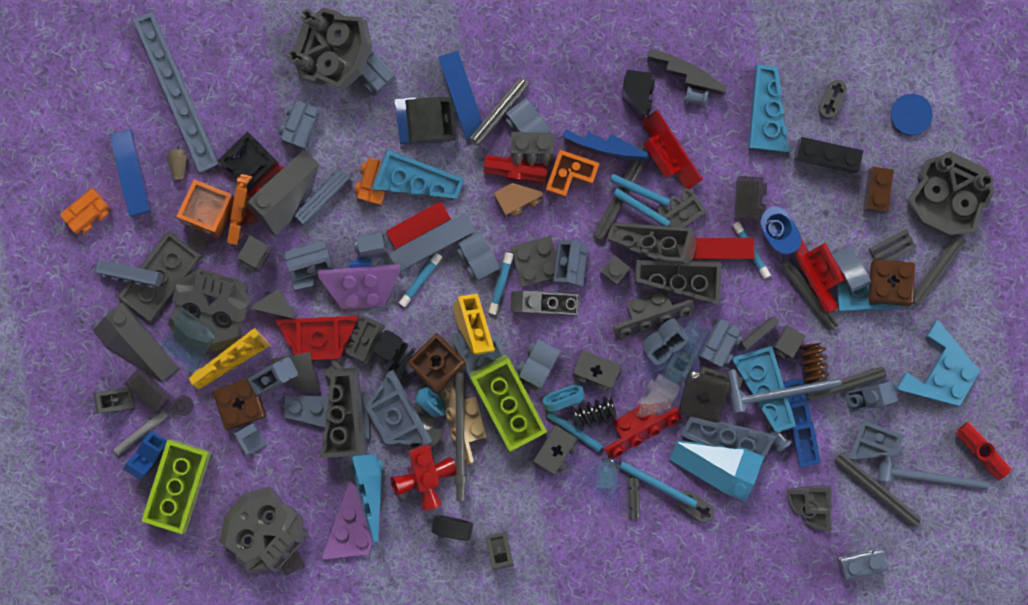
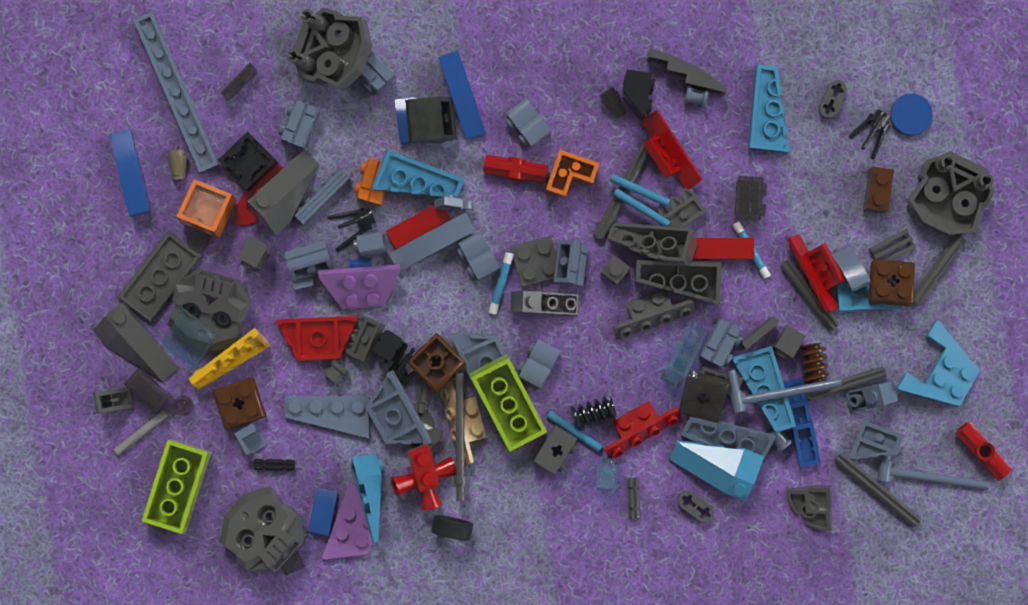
(85, 212): orange brick -> none
(129, 273): sand blue piece -> none
(146, 456): blue brick -> none
(238, 209): orange piece -> none
(239, 81): none -> clear smoke tile
(273, 376): sand blue brick -> none
(274, 464): none -> black axle
(275, 304): dark grey slope -> none
(307, 377): dark grey brick -> none
(323, 512): none -> blue slope
(344, 417): dark grey wedge -> none
(363, 218): none -> black plant
(420, 279): dark azure bar -> none
(431, 402): dark azure plate -> none
(450, 203): none -> sand blue plate
(473, 324): yellow slope -> none
(499, 111): dark grey axle -> none
(499, 551): dark grey slope -> none
(515, 197): medium nougat slope -> none
(531, 145): dark grey plate -> none
(563, 398): dark azure plate -> none
(609, 370): dark grey brick -> none
(612, 147): blue slope -> none
(613, 102): none -> clear smoke cone
(658, 485): dark azure bar -> none
(659, 396): clear slope -> none
(668, 339): sand blue brick -> none
(780, 230): blue piece -> none
(828, 155): black brick -> none
(862, 563): sand blue brick -> none
(879, 122): none -> black plant

